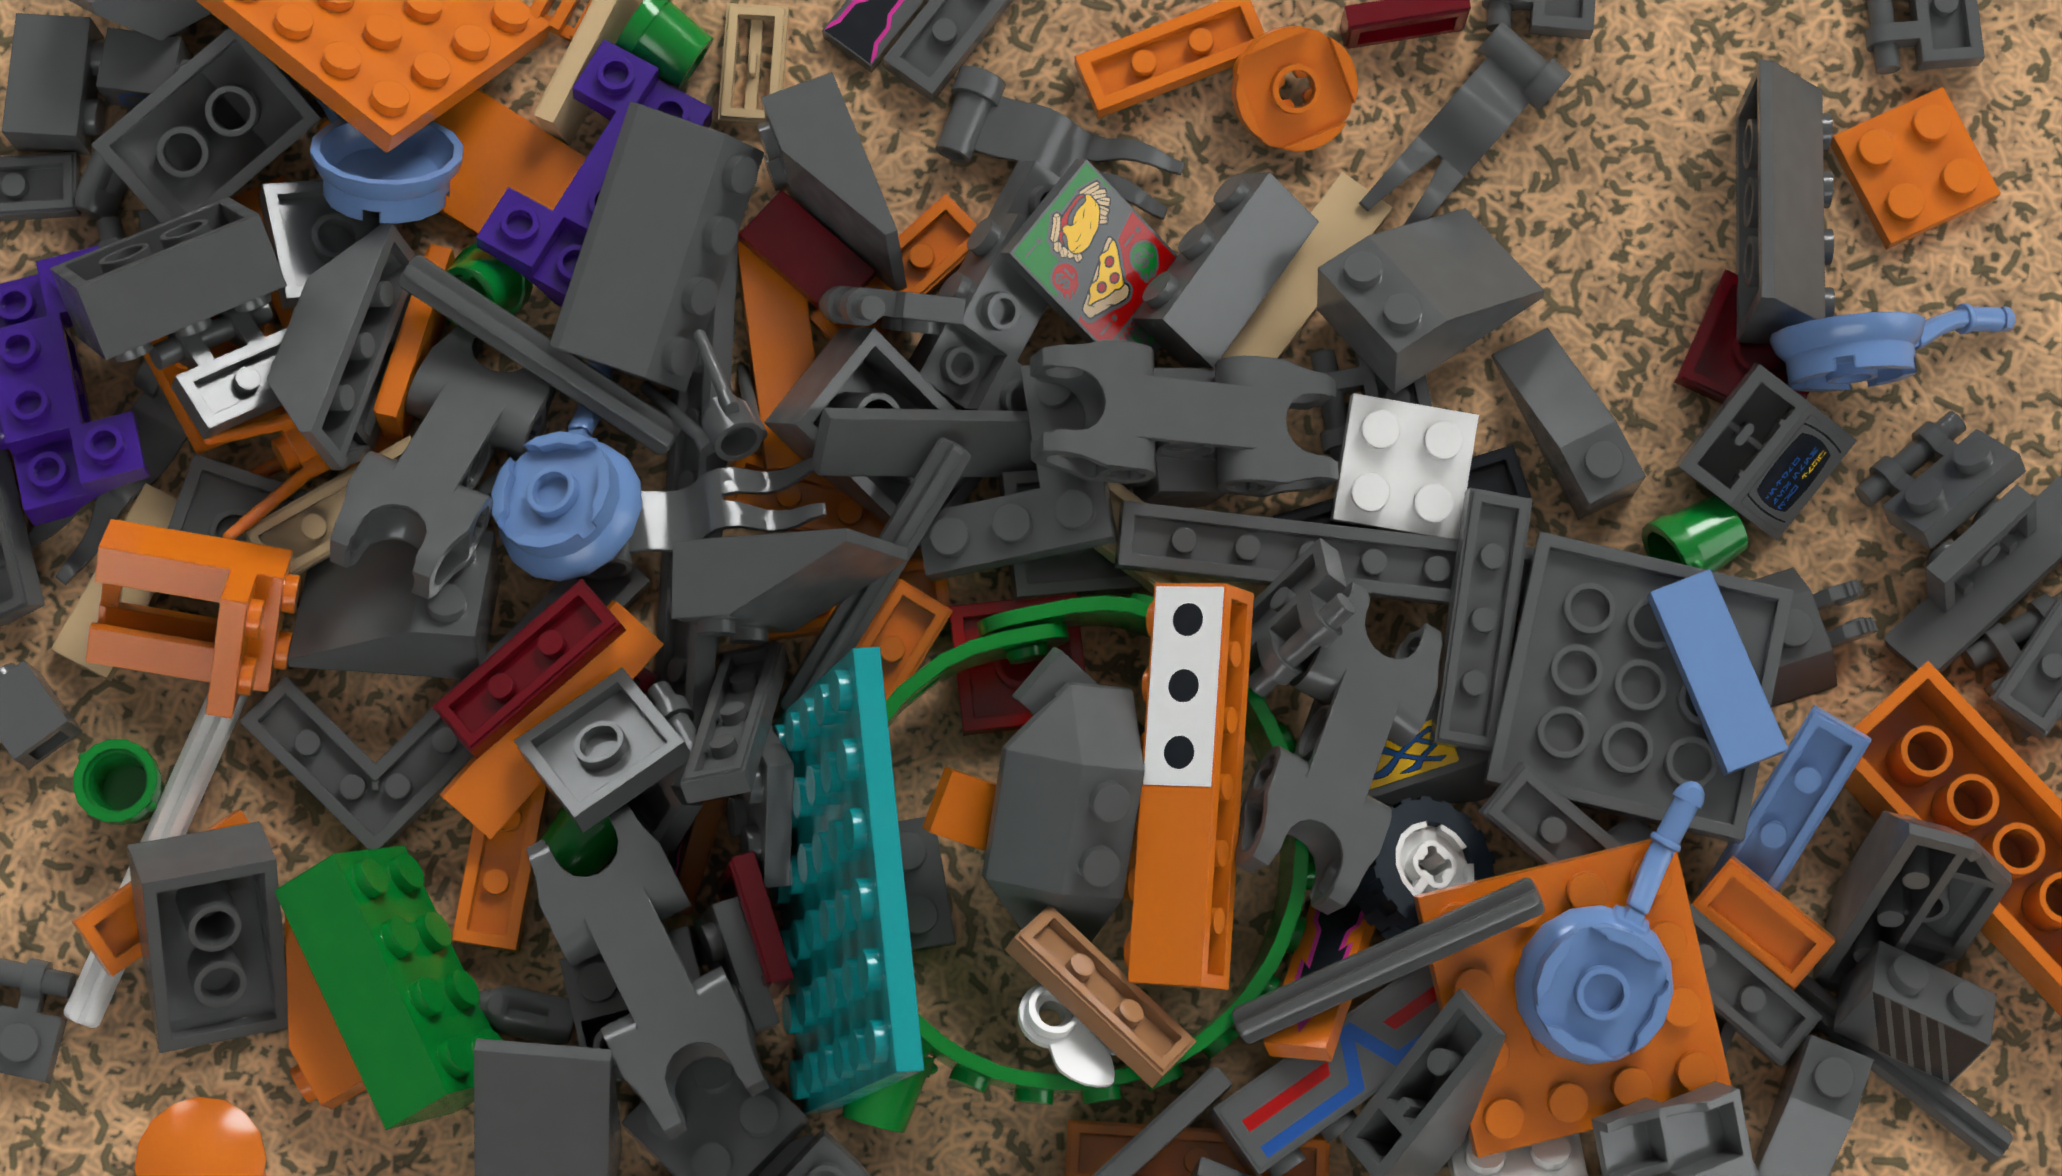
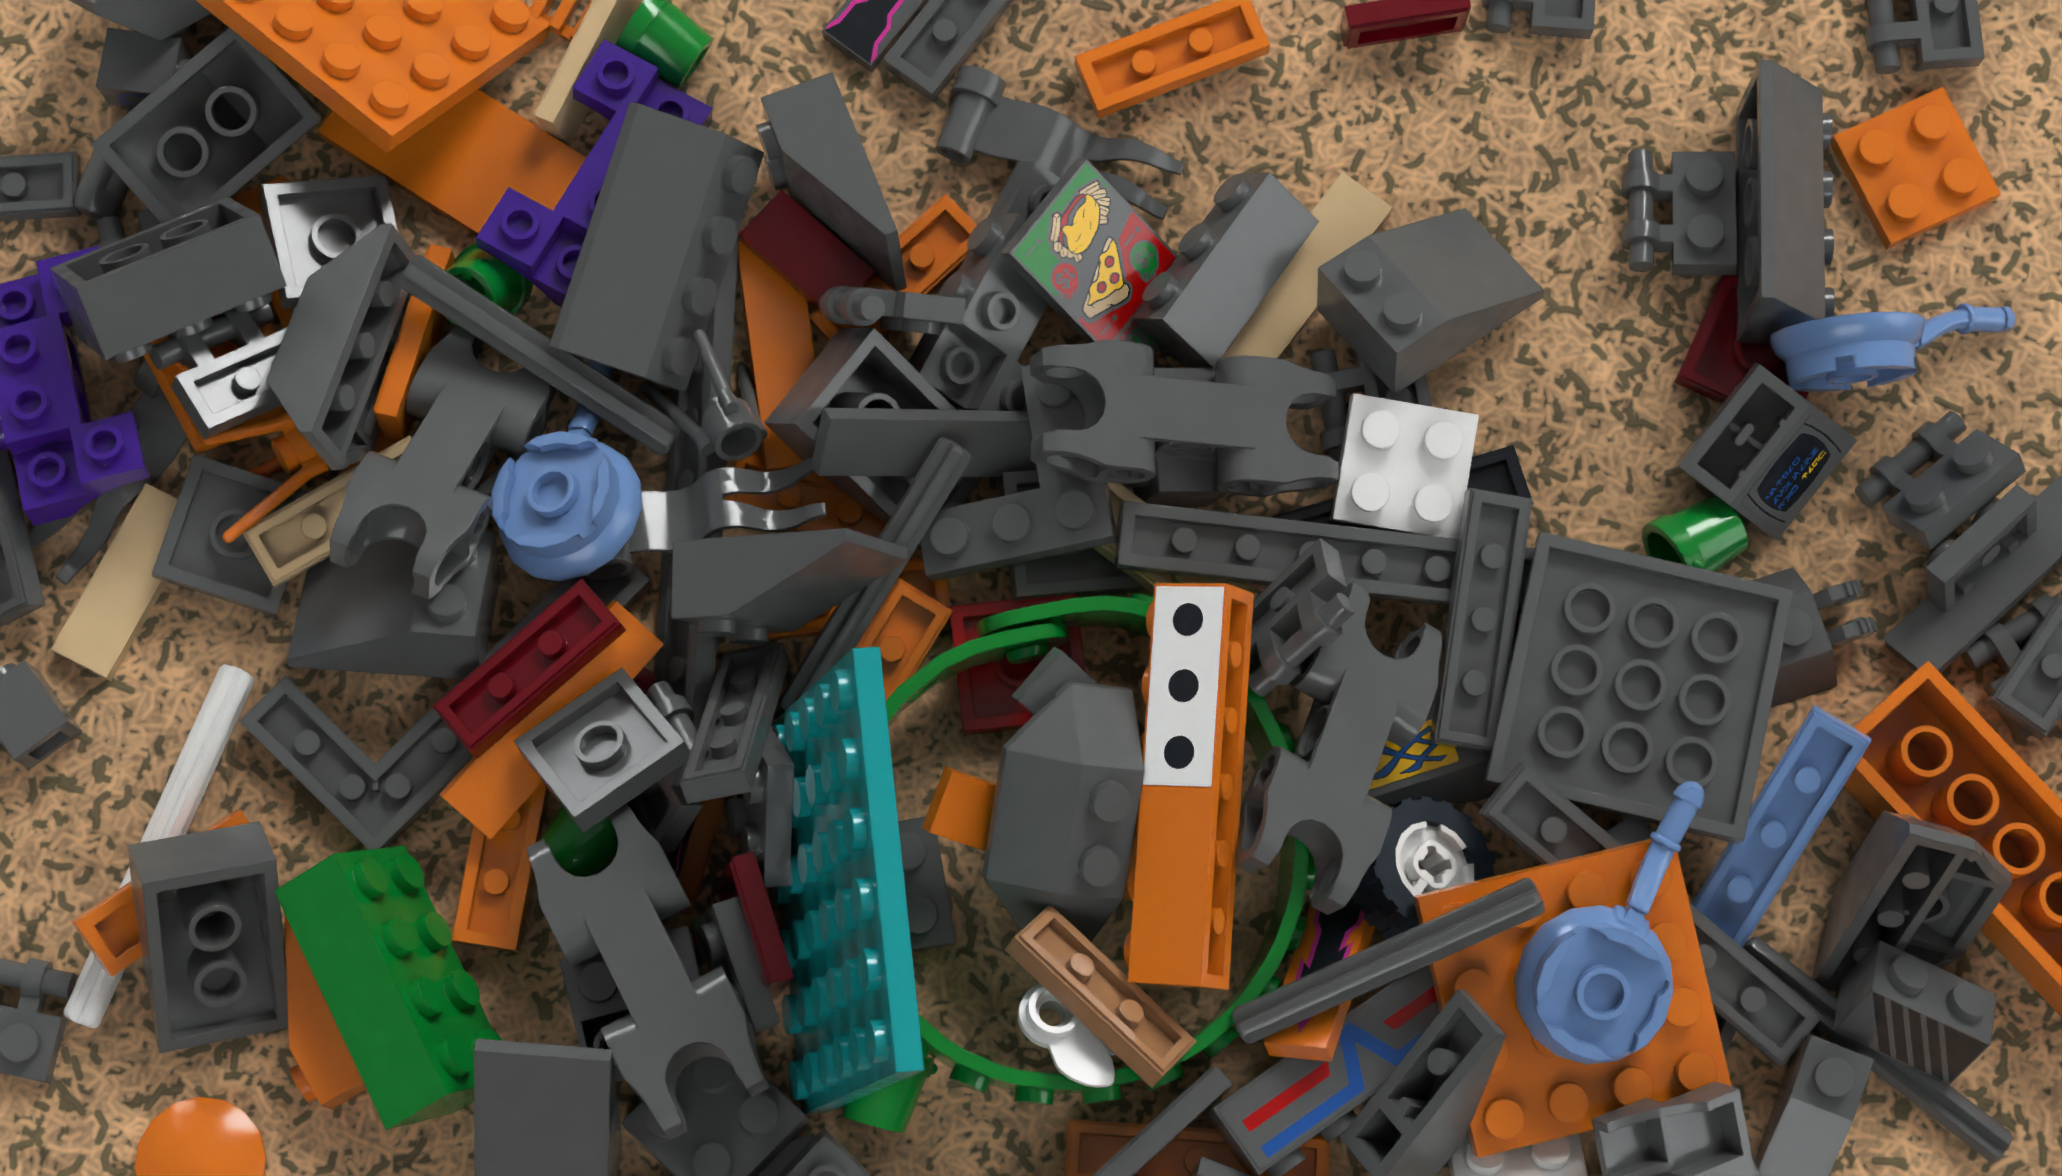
(53, 84): dark grey brick -> none
(118, 782): green piece -> none
(229, 651): orange brick -> none
(397, 184): medium blue piece -> none
(528, 1014): dark grey piece -> none
(750, 115): tan tile -> none
(1325, 104): orange plate -> none
(1474, 118): dark grey flag -> none
(1569, 424): dark grey slope -> none
(1701, 212): none -> dark grey plate
(1717, 672): medium blue tile -> none
(1763, 922): orange tile -> none

